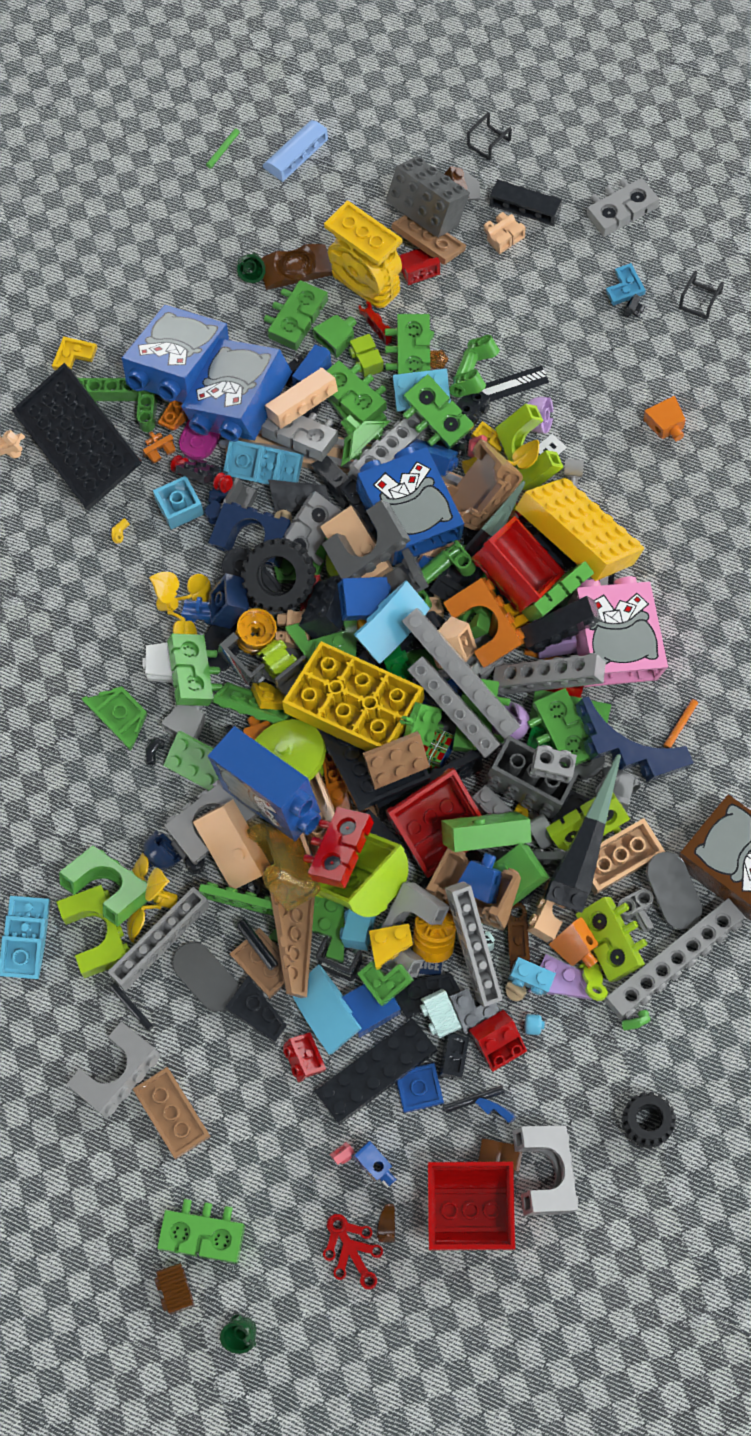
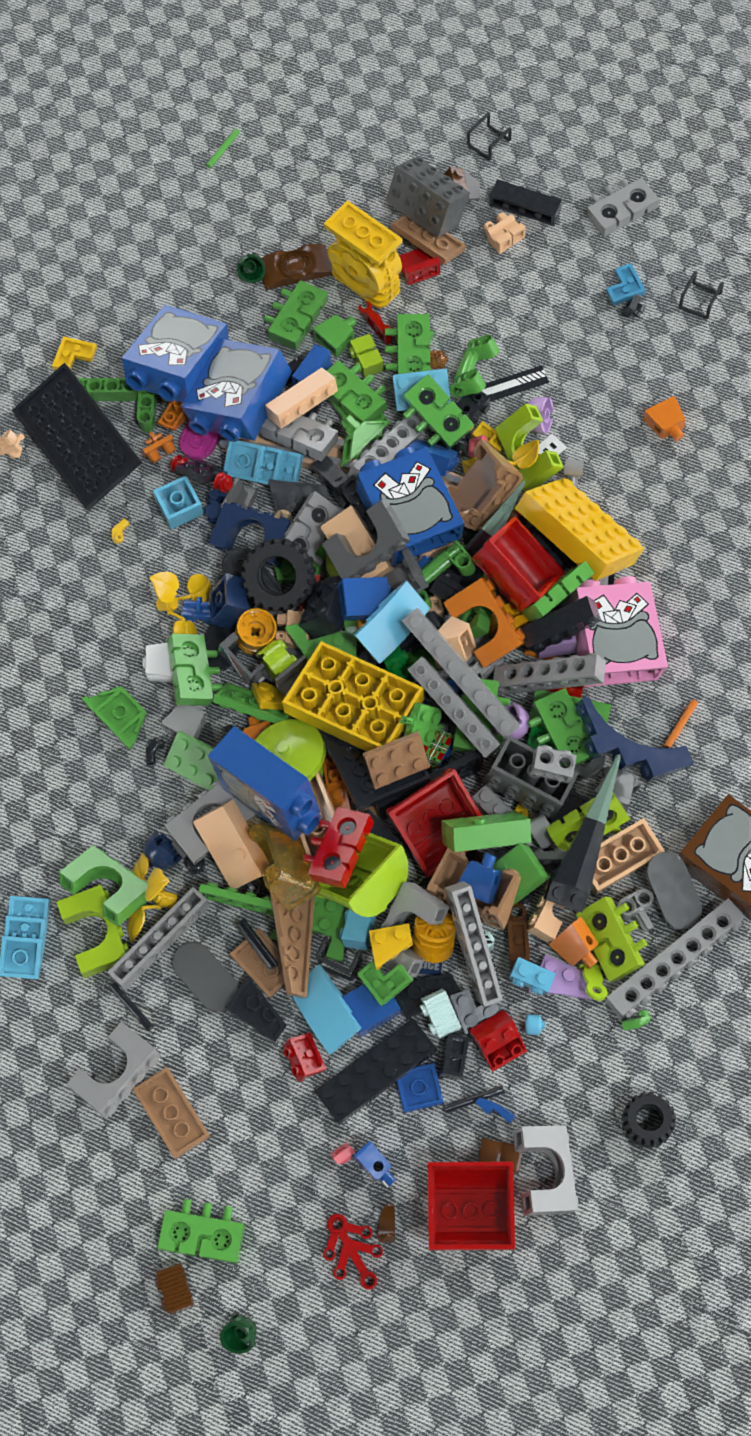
(296, 150): light blue brick -> none
(515, 992): tan plate -> none

